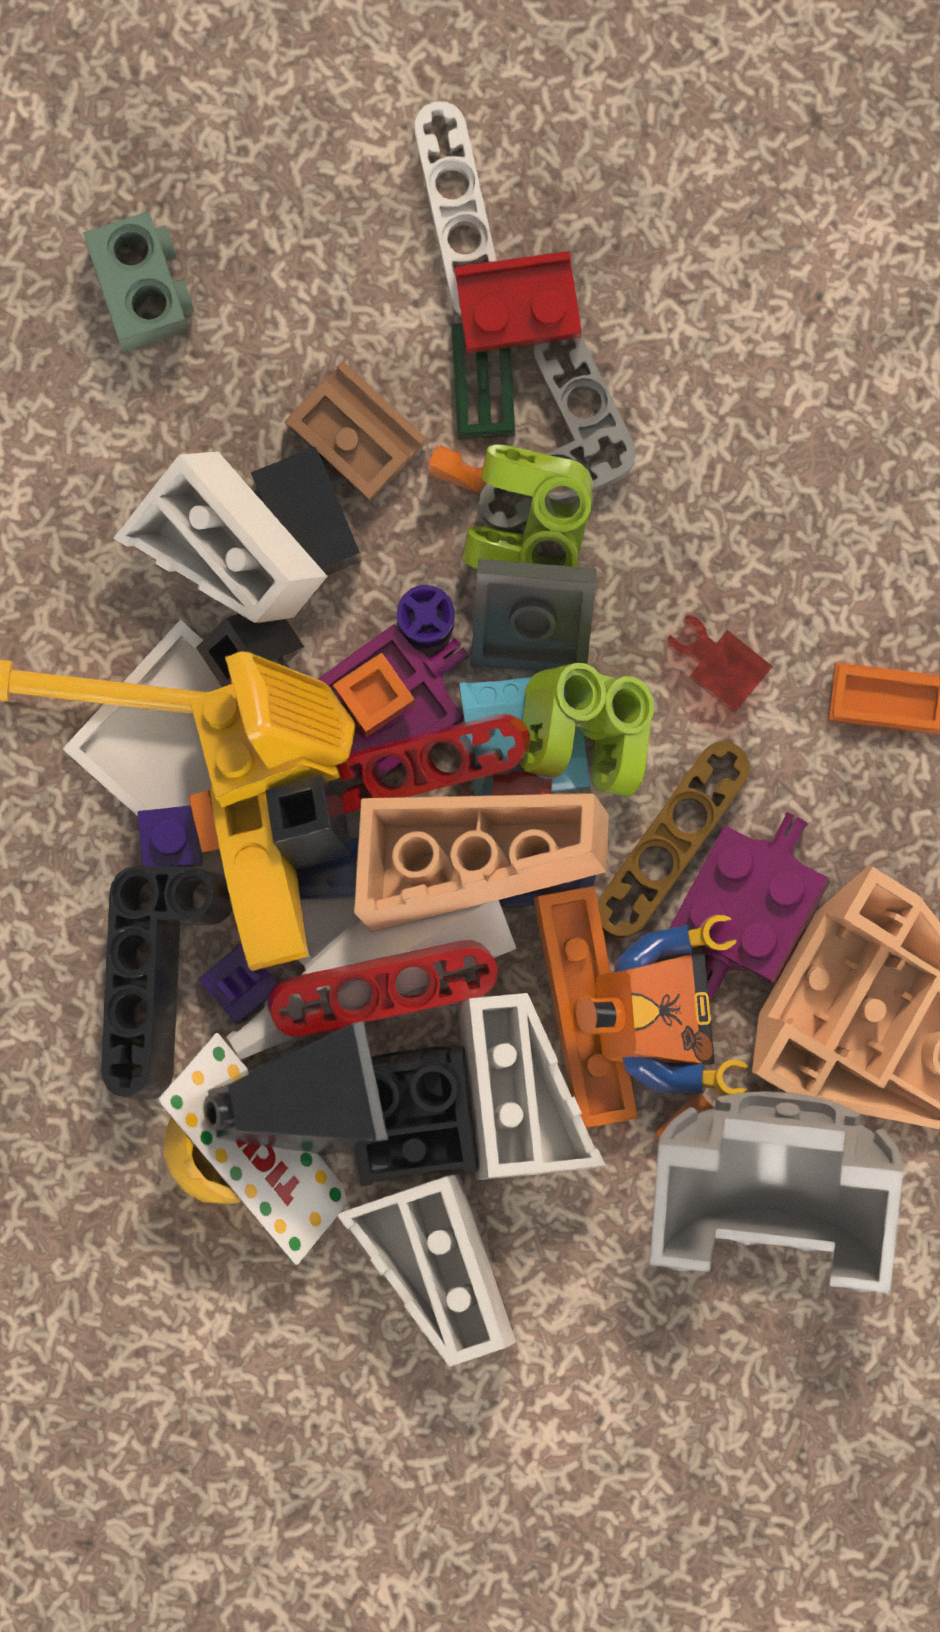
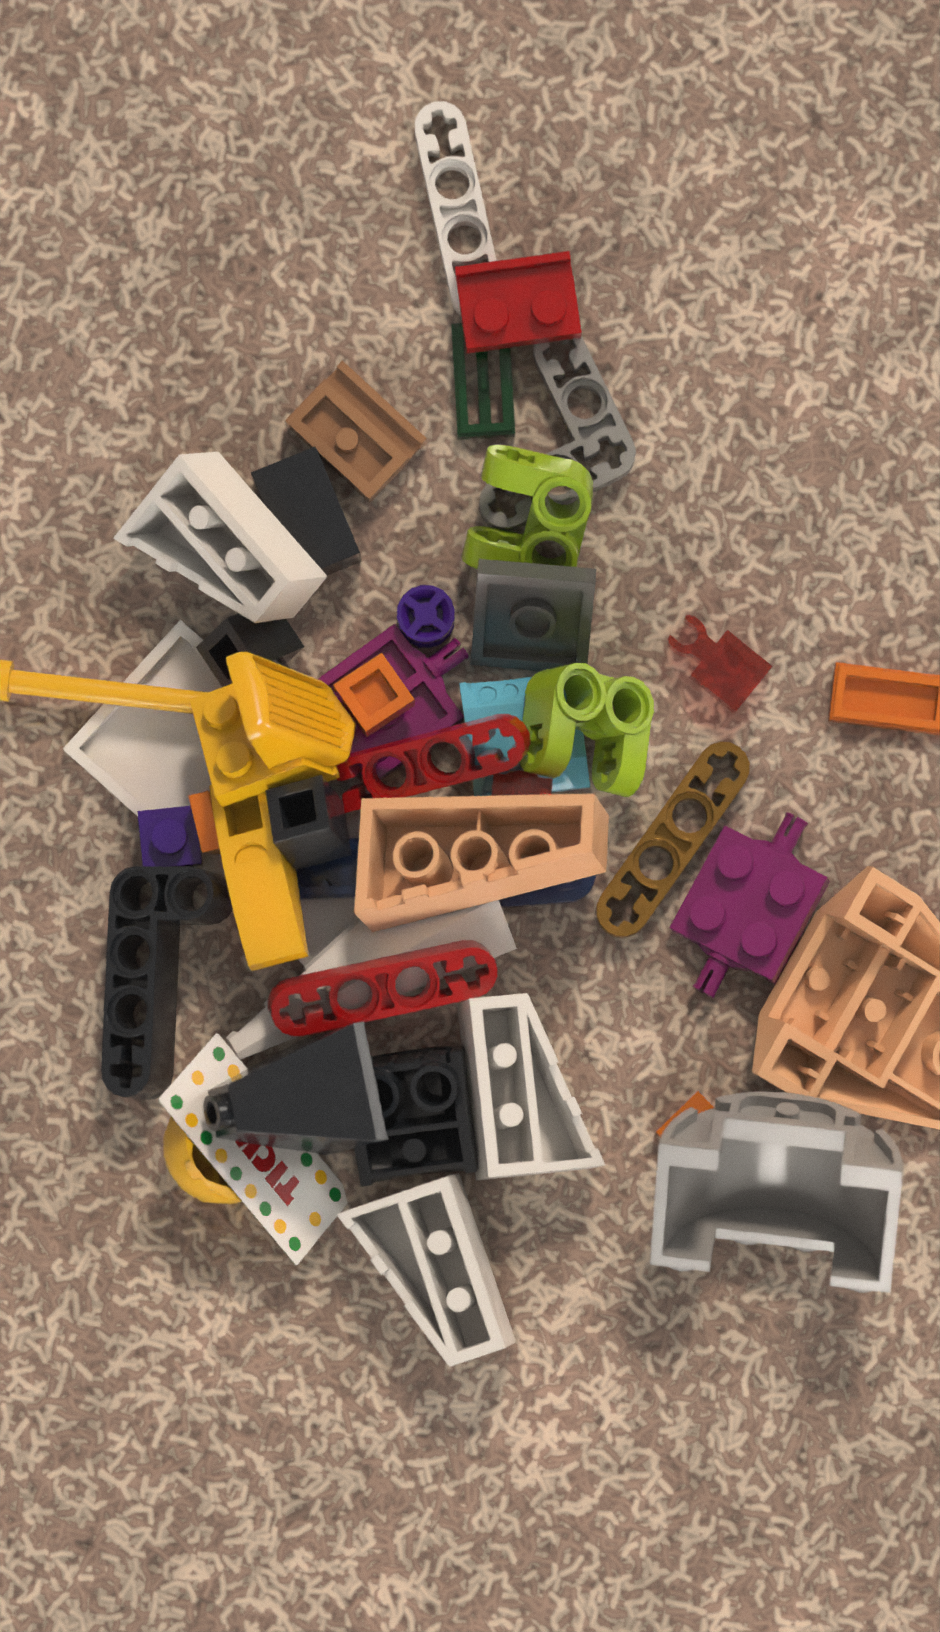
(129, 284): sand green brick -> none
(236, 986): dark purple tile -> none
(448, 467): orange tile -> none
(574, 960): orange plate -> none
(658, 1012): torso -> none

